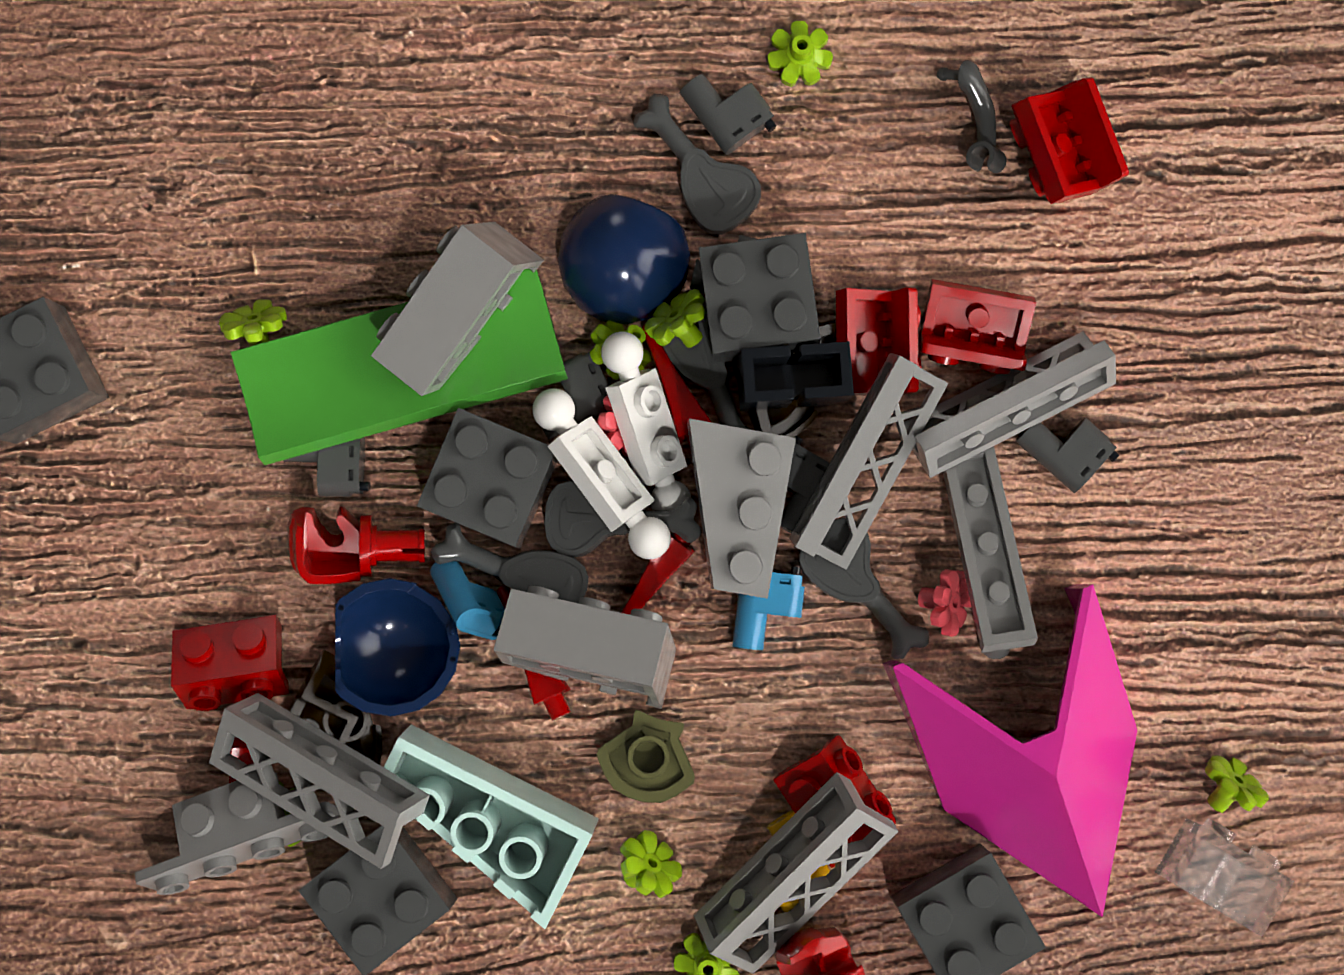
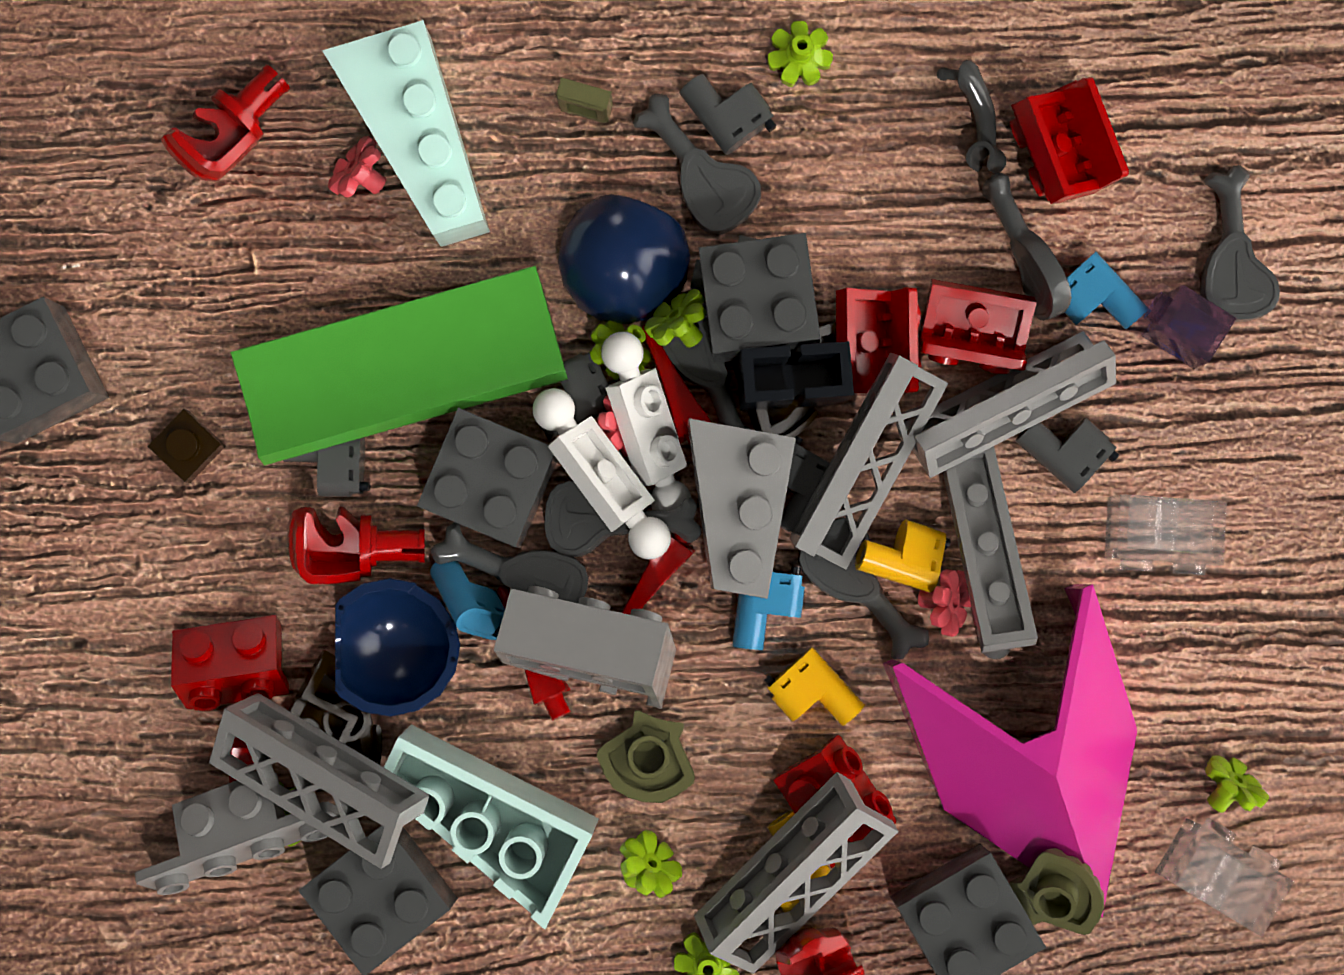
(186, 446): none -> dark brown plate
(234, 127): none -> red piece
(254, 322): lime plant -> none
(358, 170): none -> coral plant
(409, 112): none -> light aqua wedge
(452, 304): light grey wedge -> none
(584, 100): none -> olive tile
(813, 680): none -> yellow piece
(912, 561): none -> yellow piece
(1038, 266): none -> dark grey piece
(1061, 892): none -> olive animal
(1099, 284): none -> dark azure piece
(1165, 531): none -> clear brick
(1187, 326): none -> clear purple brick
(1231, 272): none -> dark grey piece

